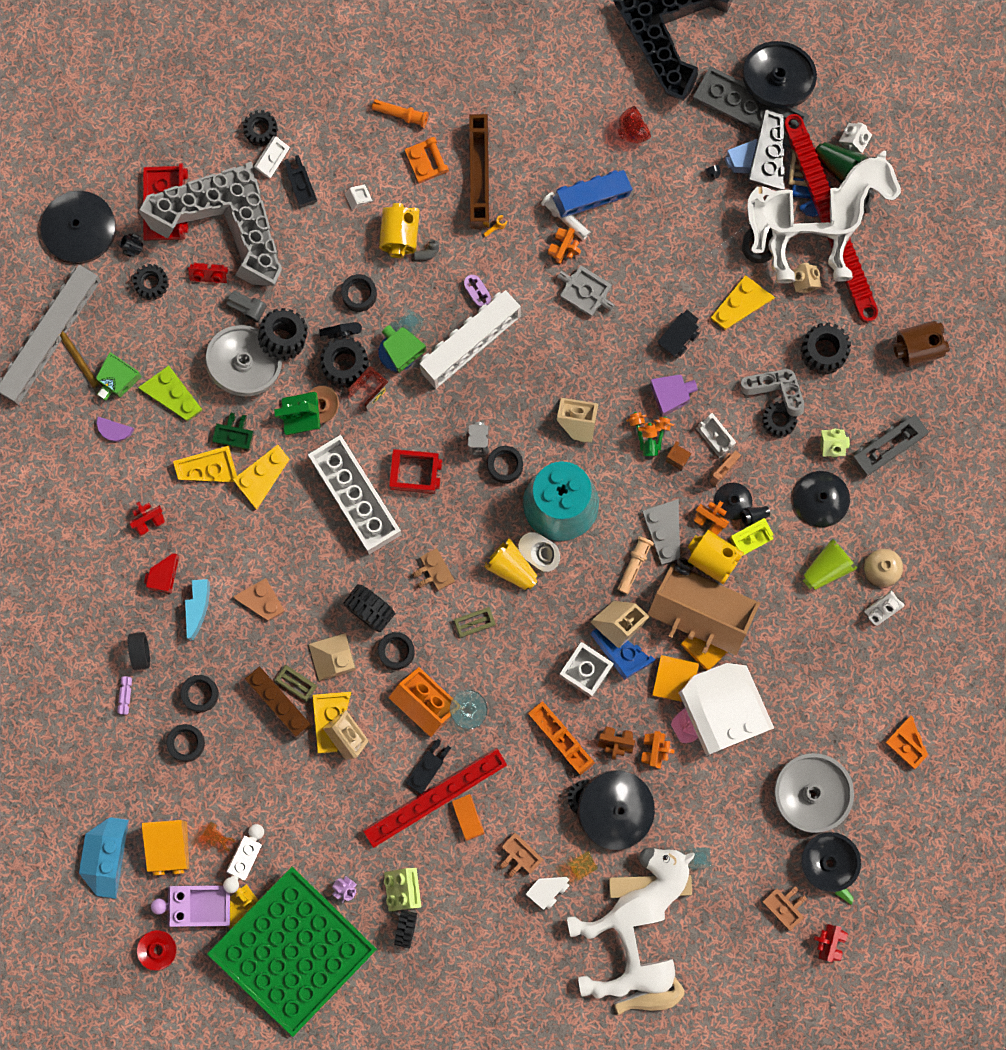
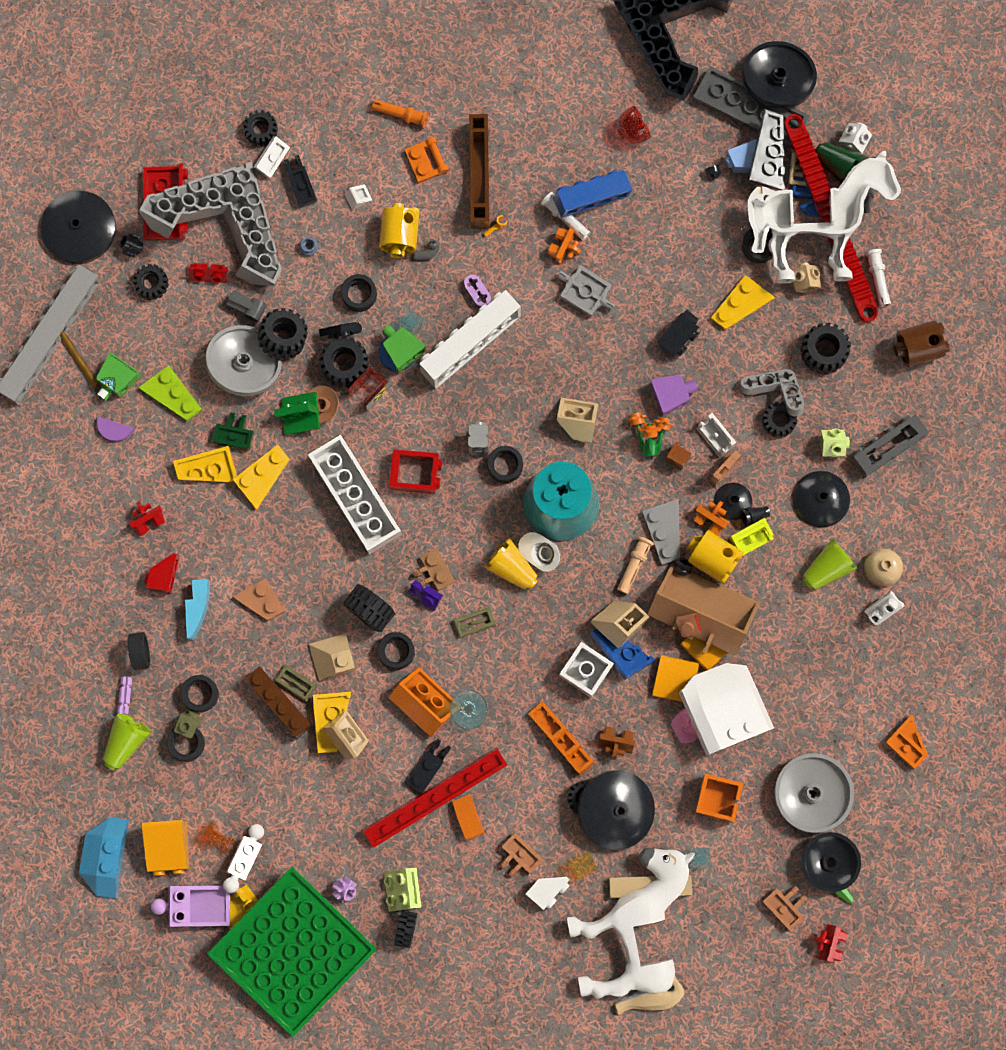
(124, 740): none -> lime cone
(146, 948): red dish -> none
(188, 723): none -> olive bracket
(308, 240): none -> sand blue plate
(427, 595): none -> dark purple plate
(660, 749): orange hips -> none
(688, 625): none -> nougat plate
(717, 798): none -> orange piece
(877, 269): none -> white pin

